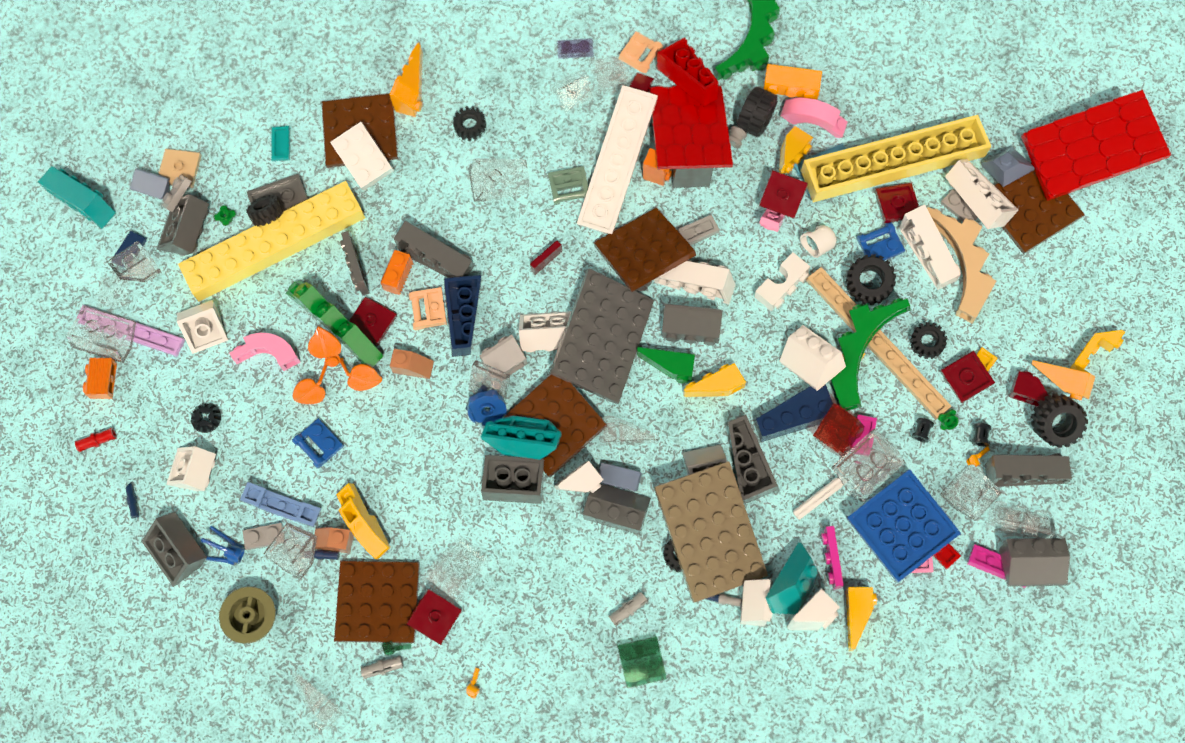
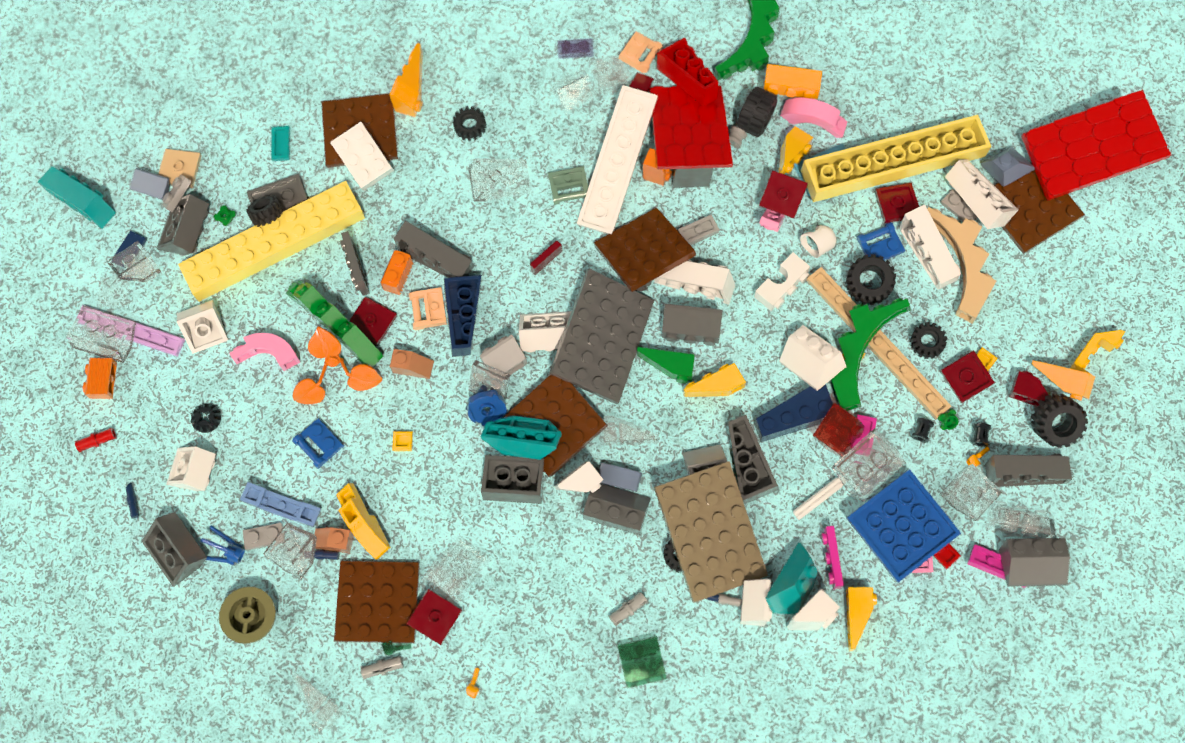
(402, 441): none -> yellow tile

